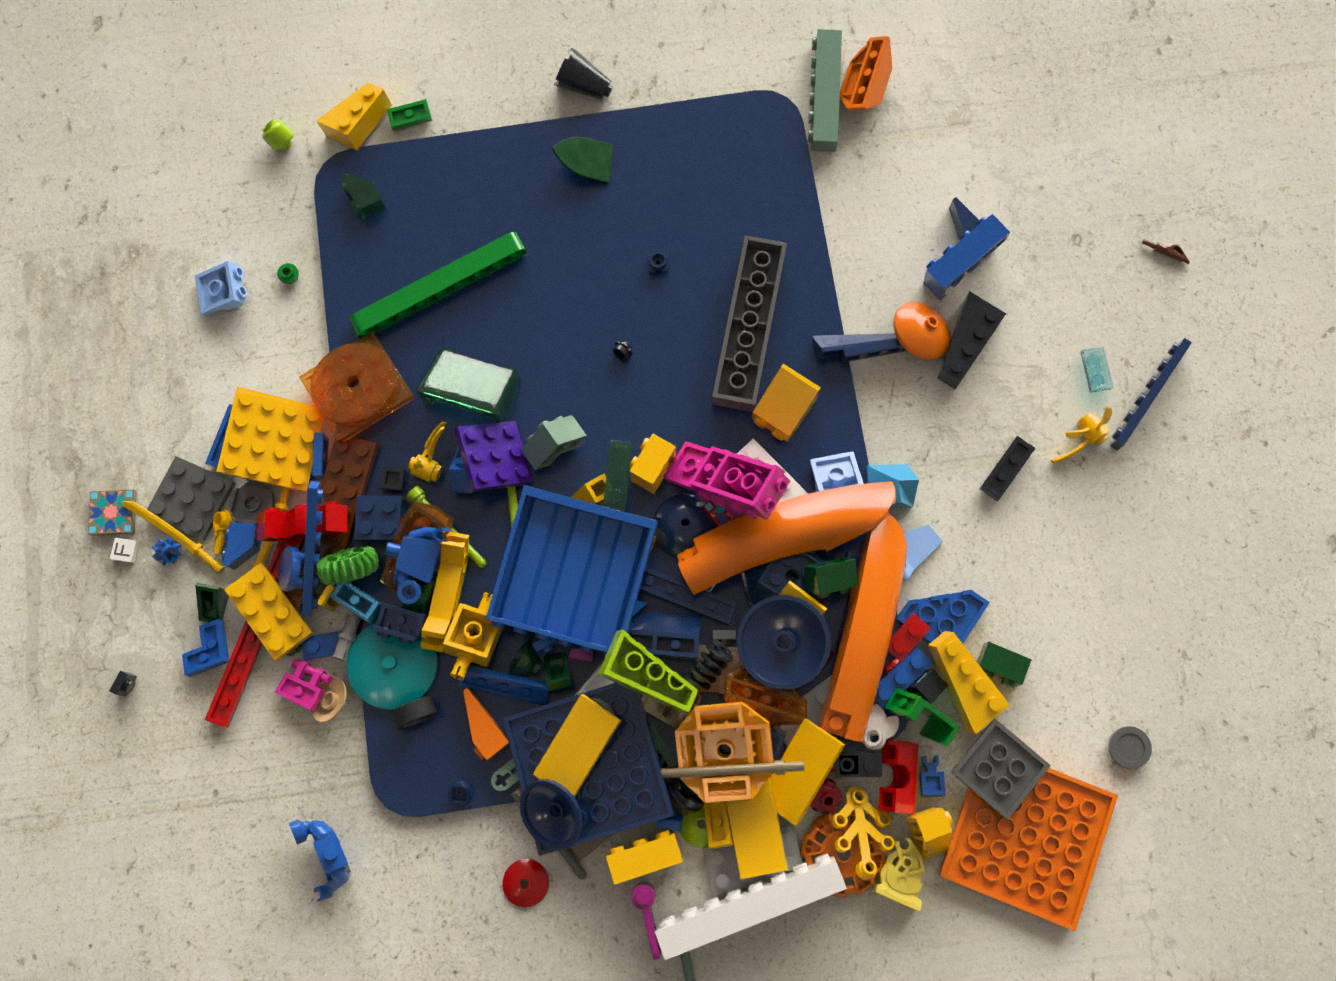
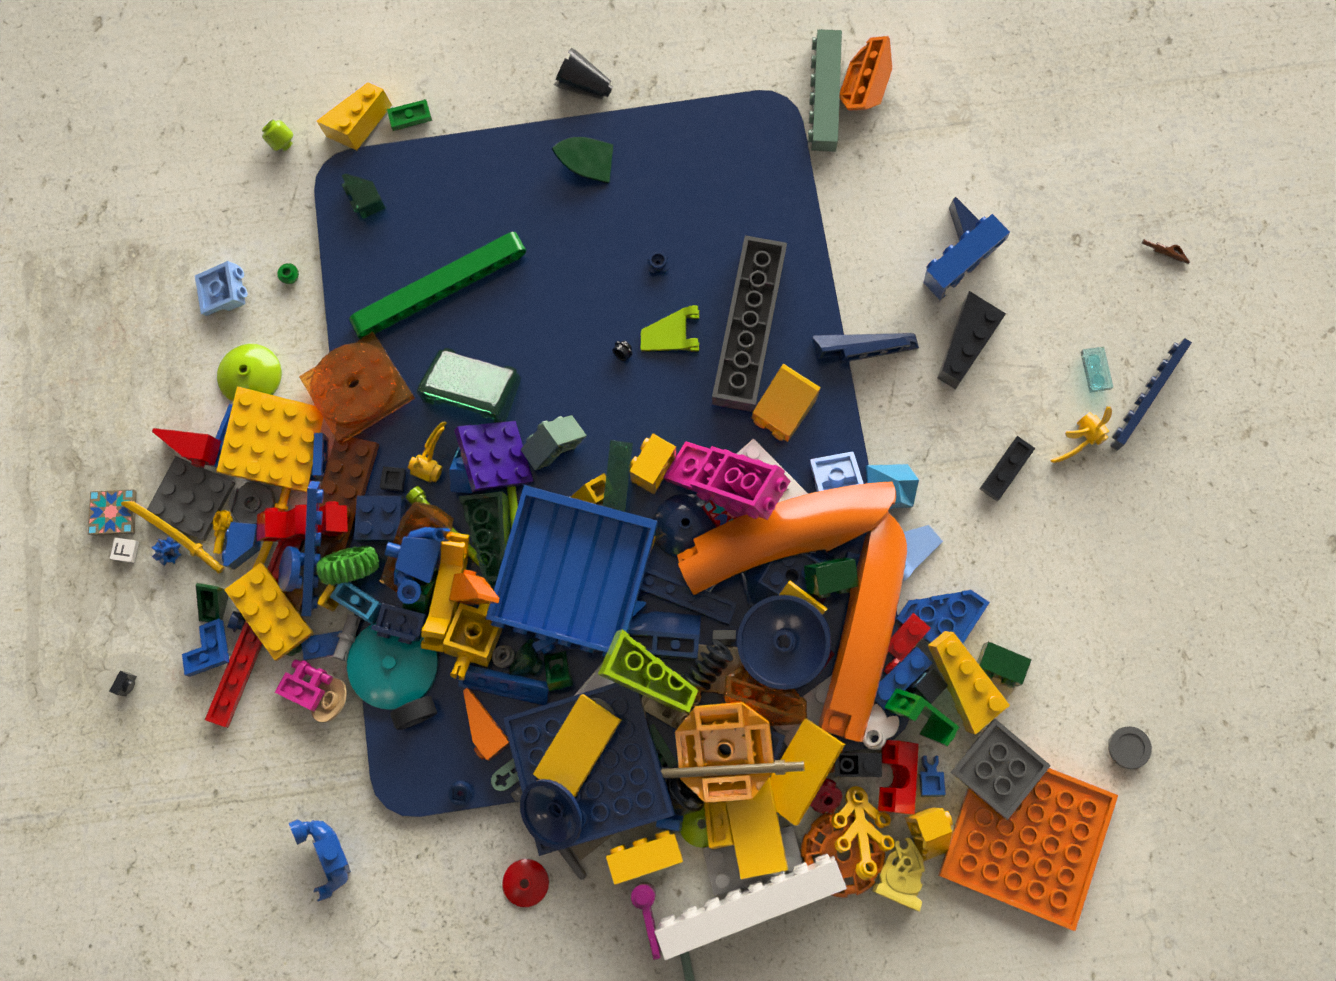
(195, 447): none -> red slope
(236, 621): none -> dark blue plate
(262, 371): none -> lime dish
(471, 589): none -> orange slope
(489, 528): none -> clear green wedge
(499, 652): none -> light grey plate
(580, 655): magenta tile -> none
(671, 332): none -> lime flag
(922, 330): orange dish -> none

